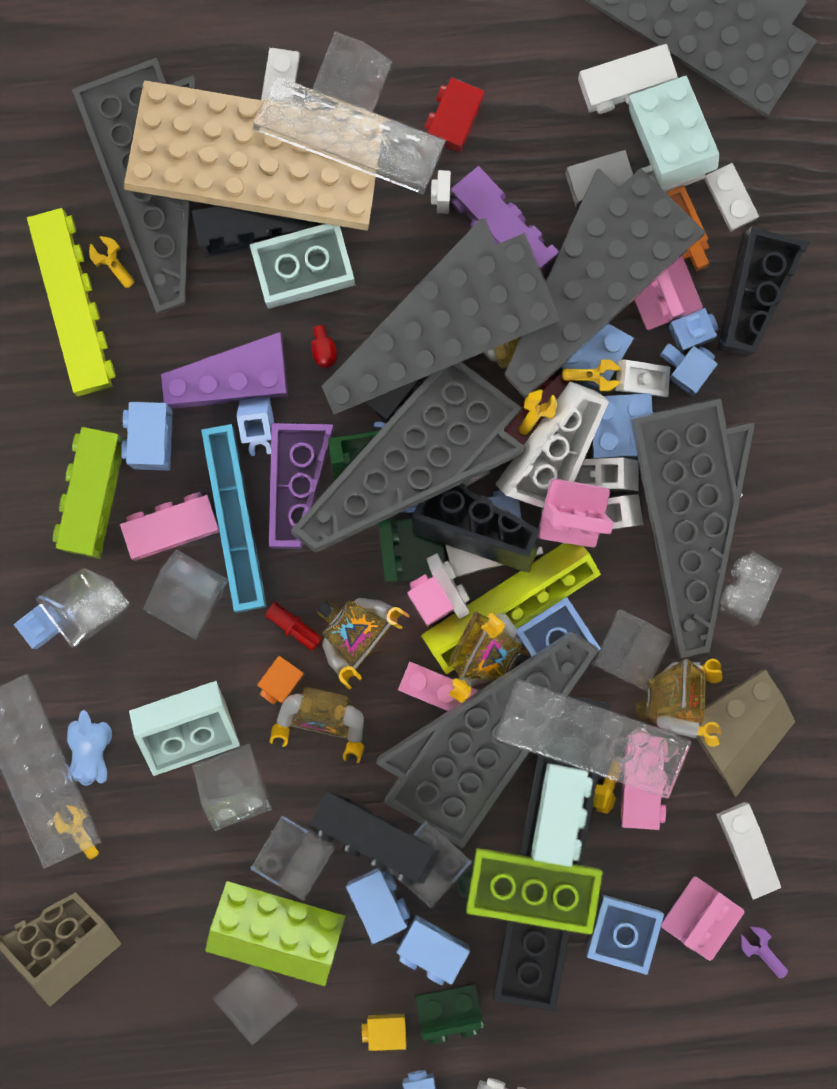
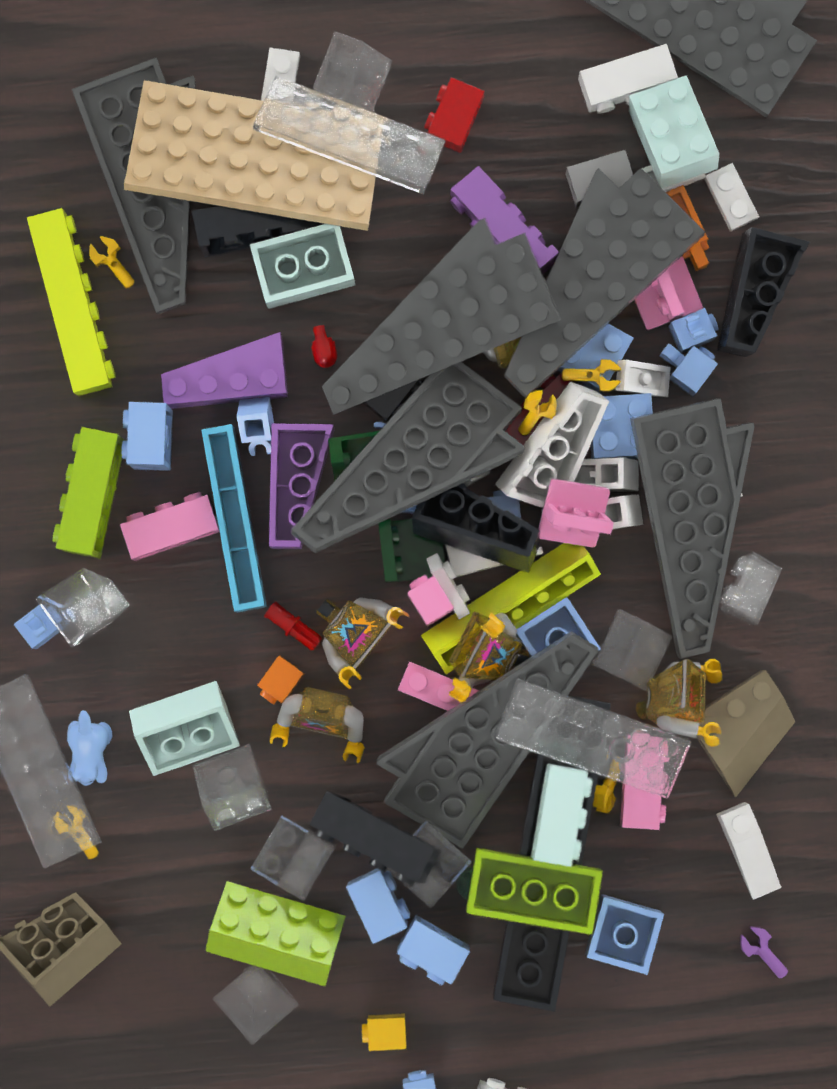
(185, 594): clear slope -> none
(441, 191): white plate -> none
(449, 1013): dark green bracket -> none
(702, 918): bright pink bracket -> none

